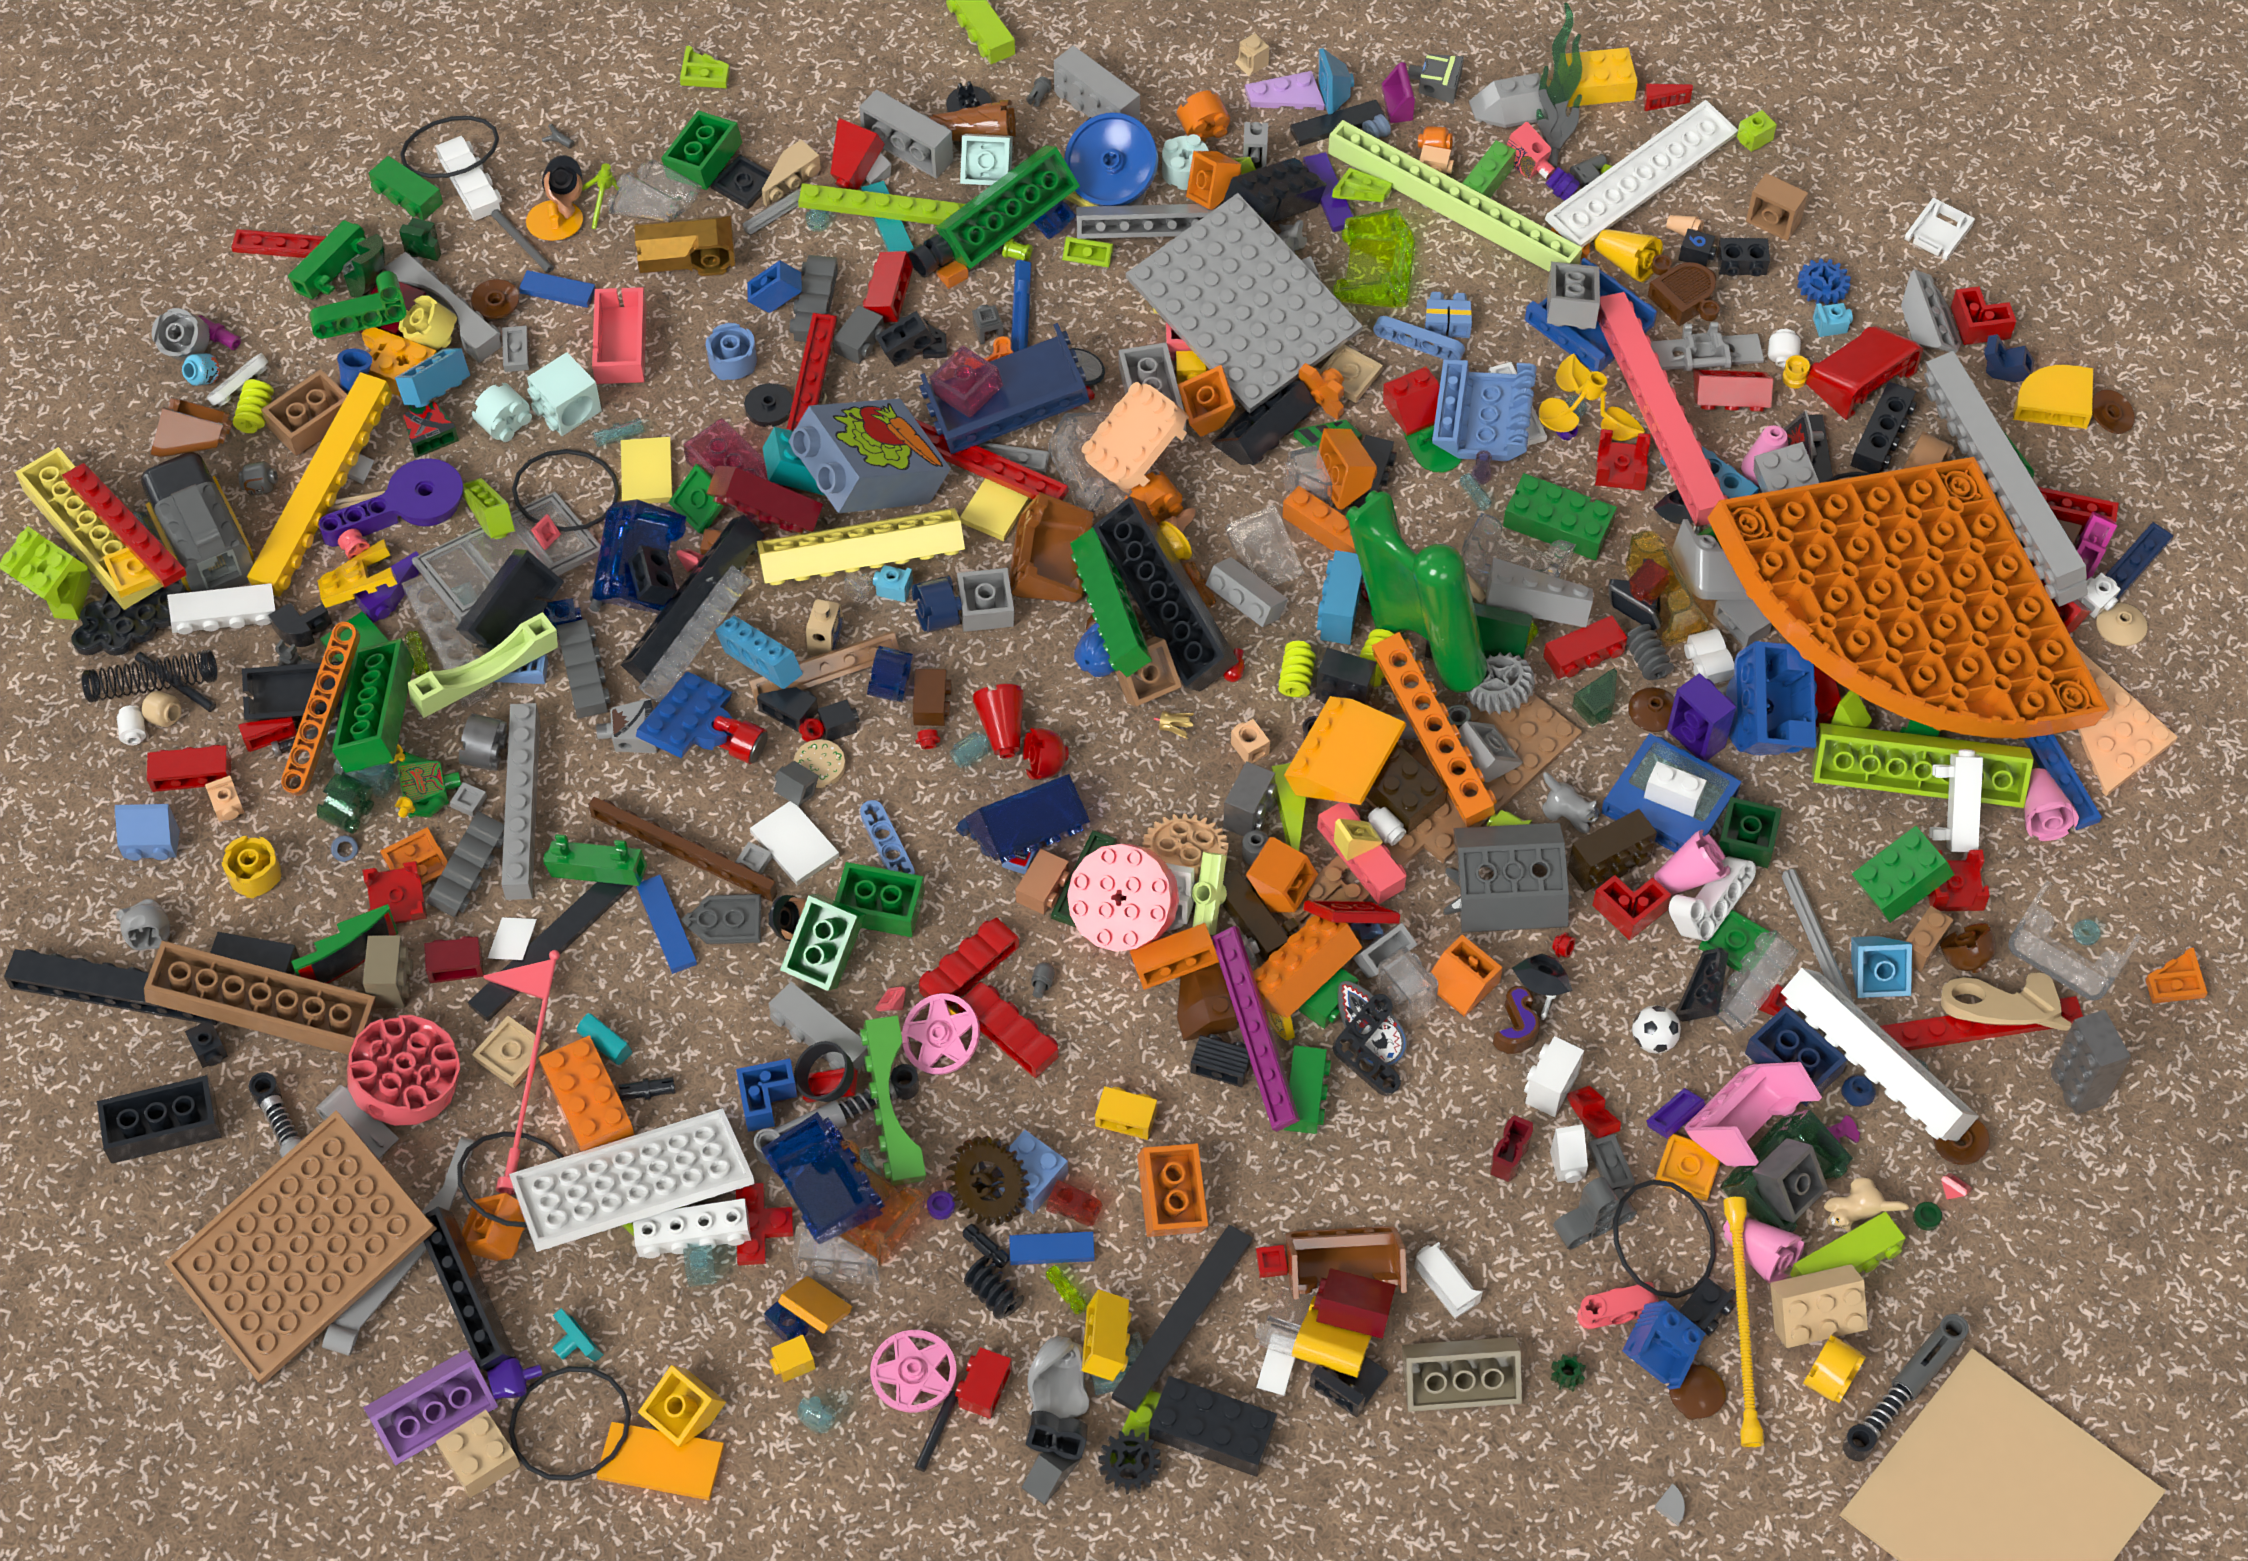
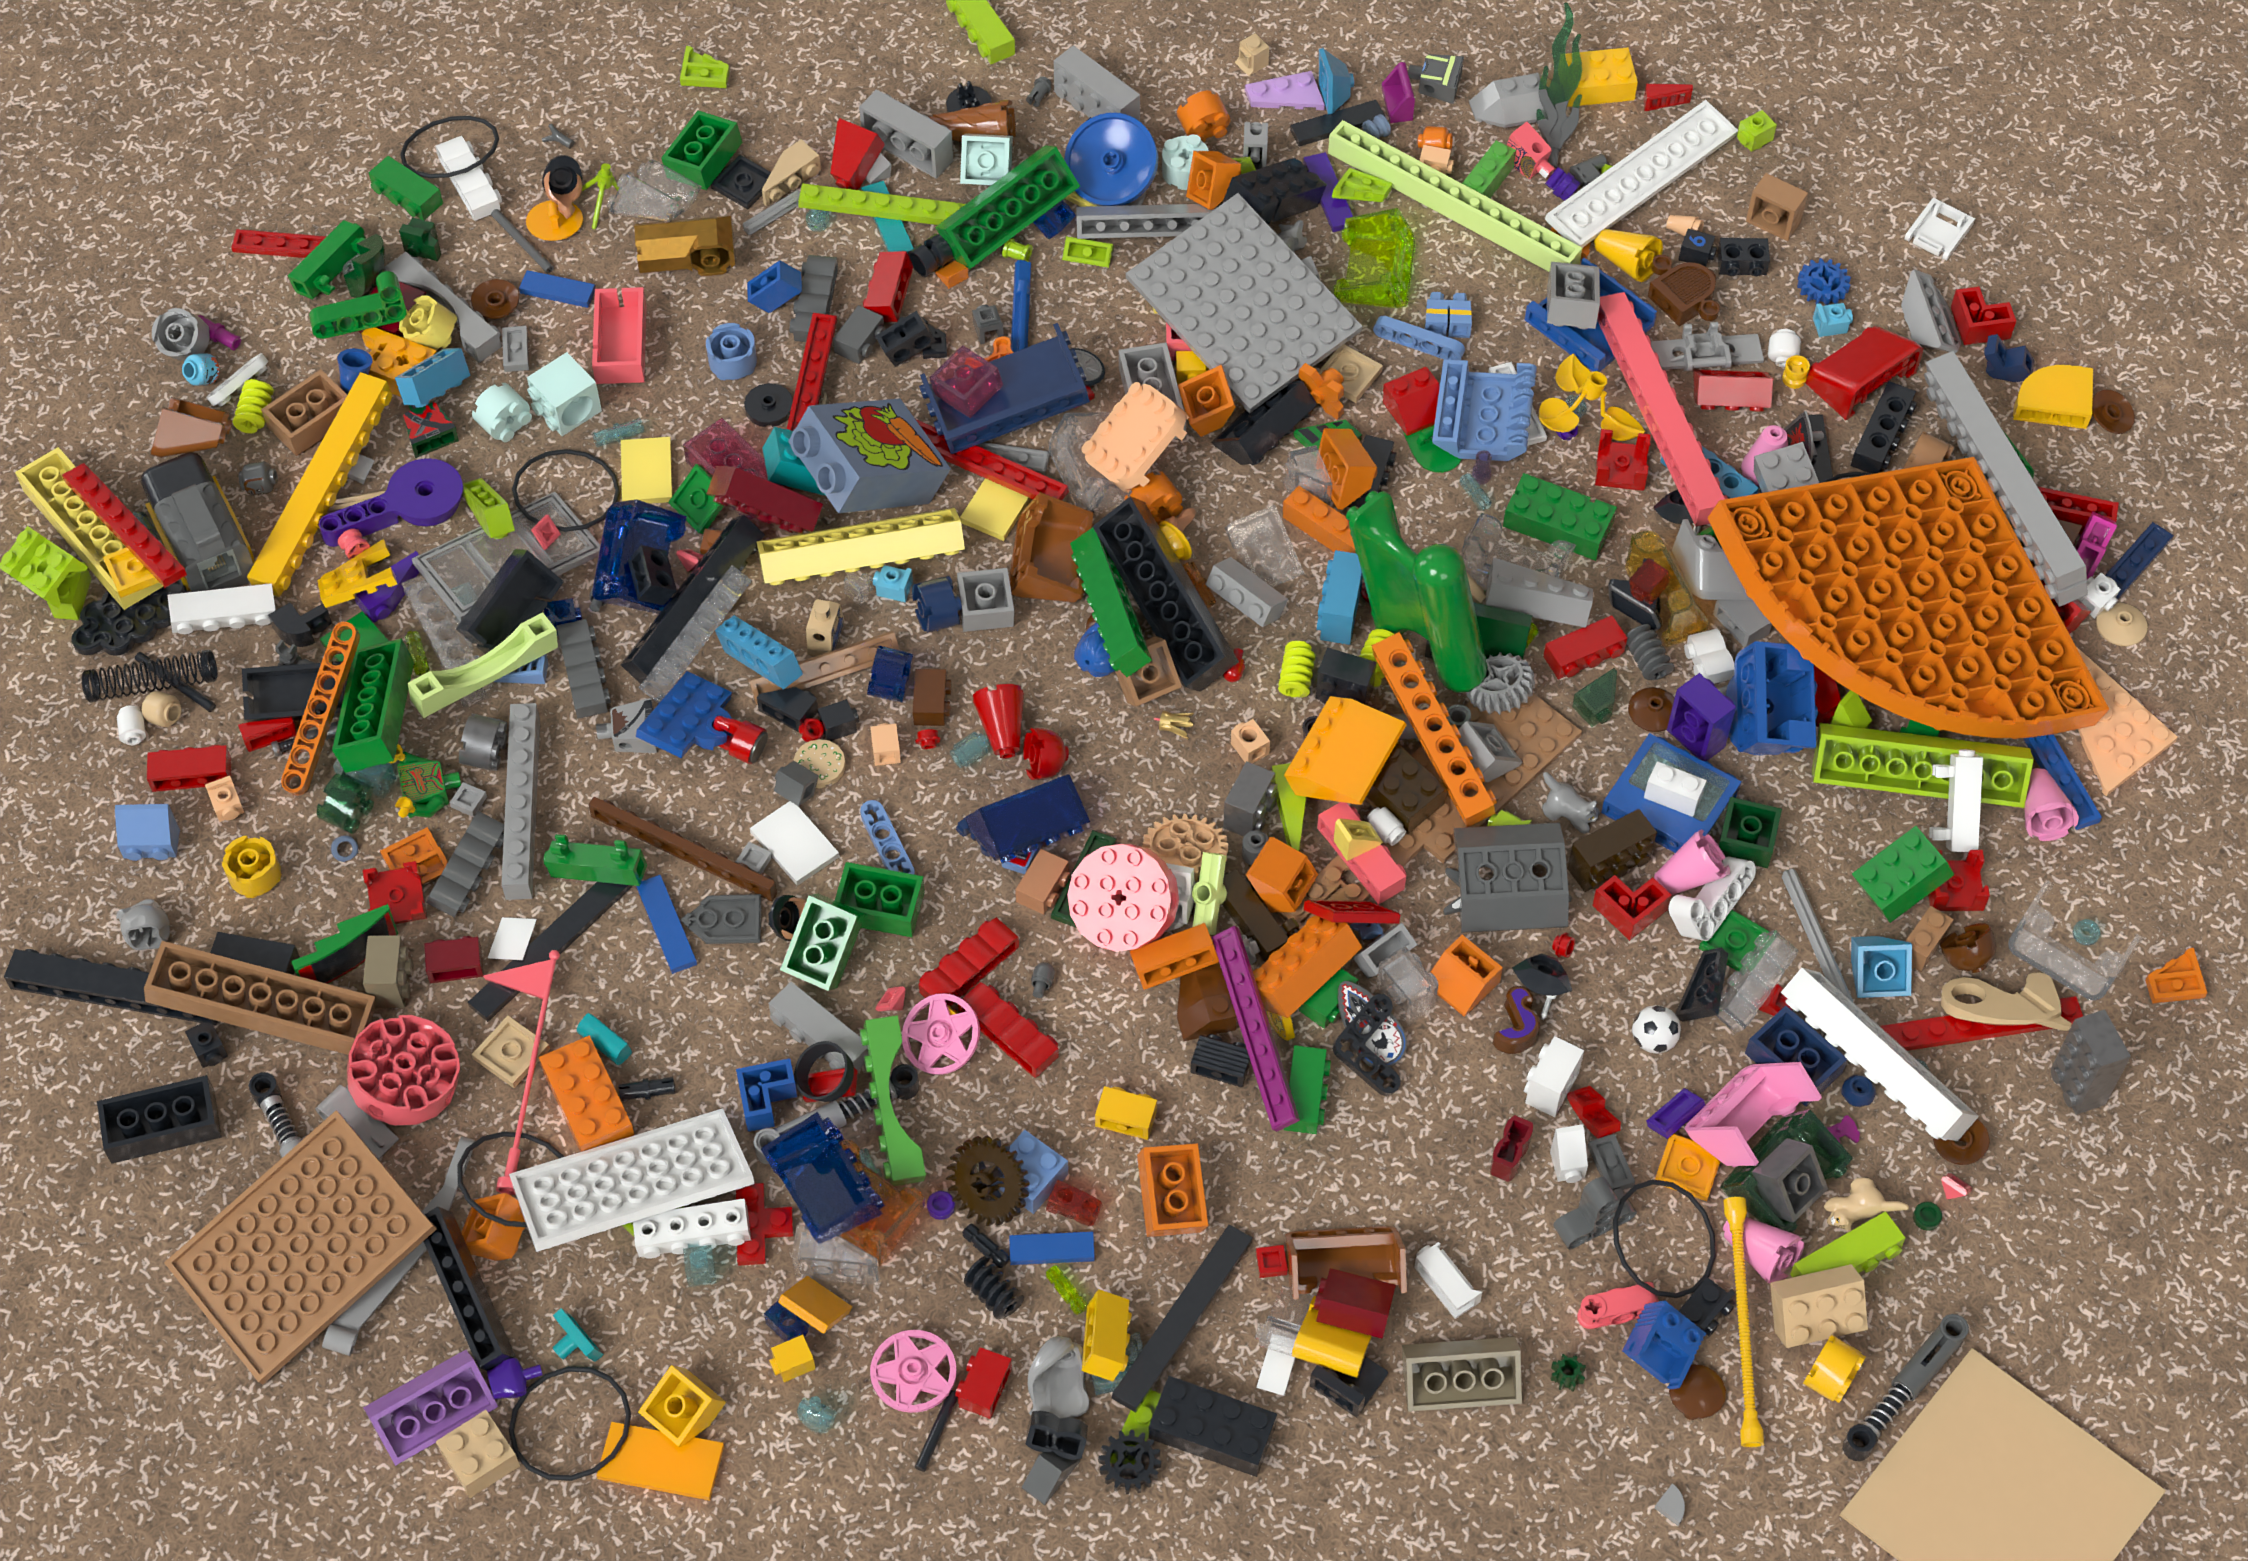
(885, 744): none -> light nougat brick

